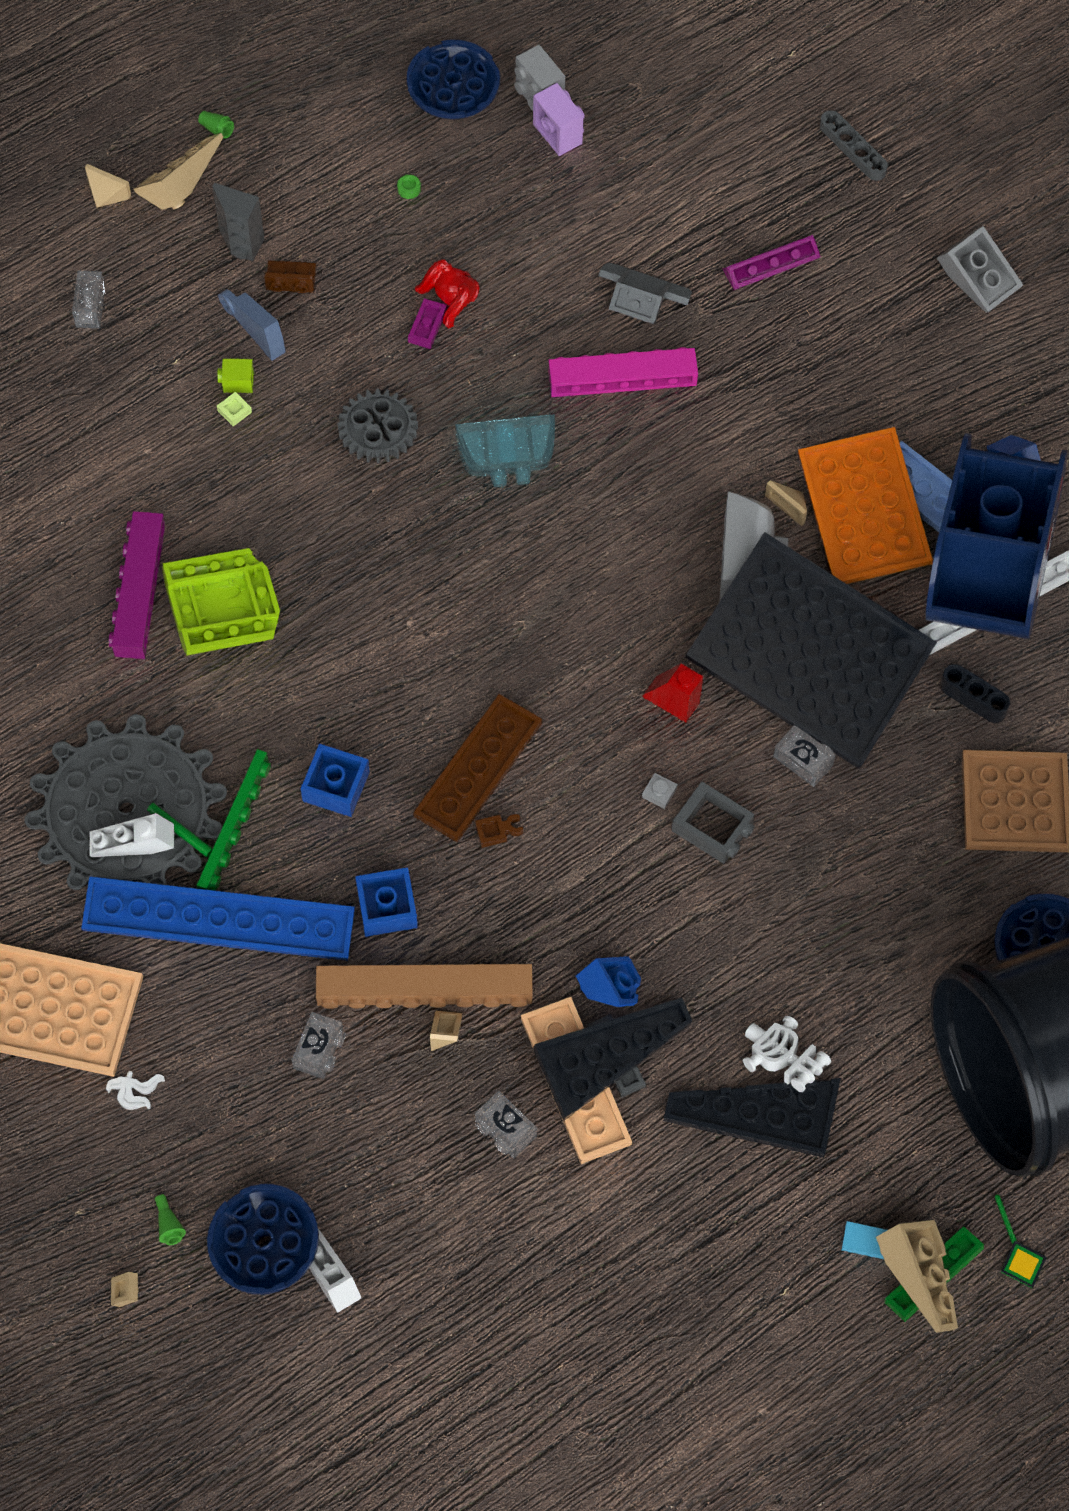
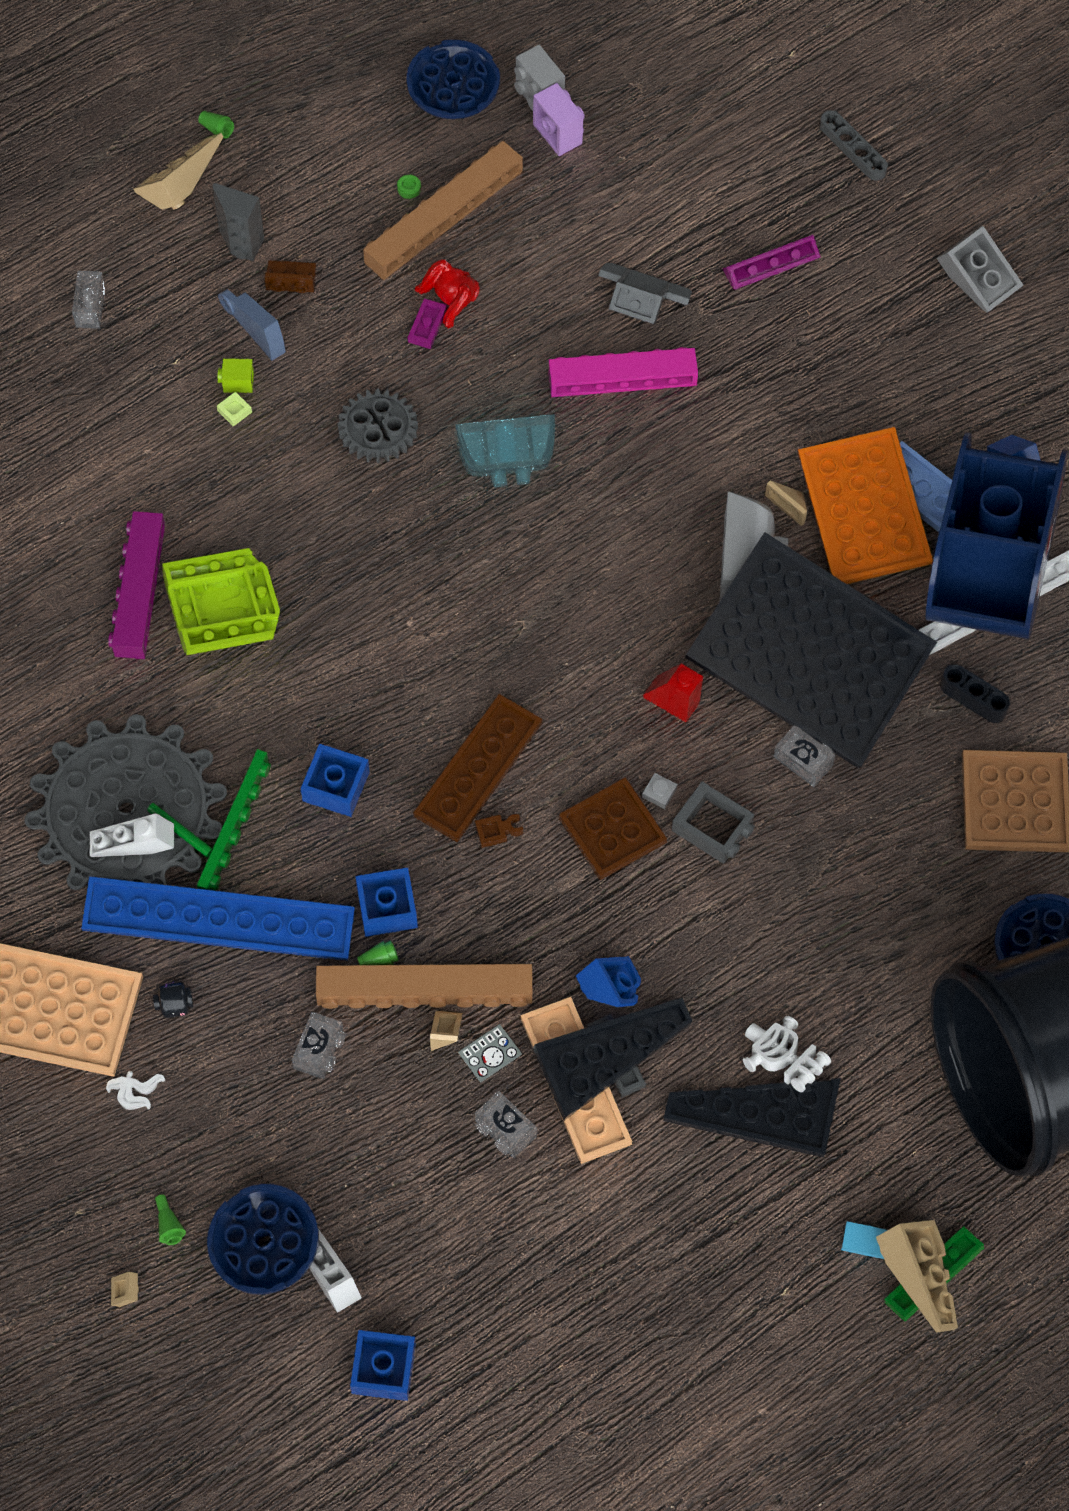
(106, 187): tan slope -> none
(173, 999): none -> black head
(380, 954): none -> bright green cone
(383, 1365): none -> blue brick
(443, 210): none -> medium nougat brick
(490, 1053): none -> sticker
(612, 828): none -> reddish brown plate
(1022, 1262): piece -> none

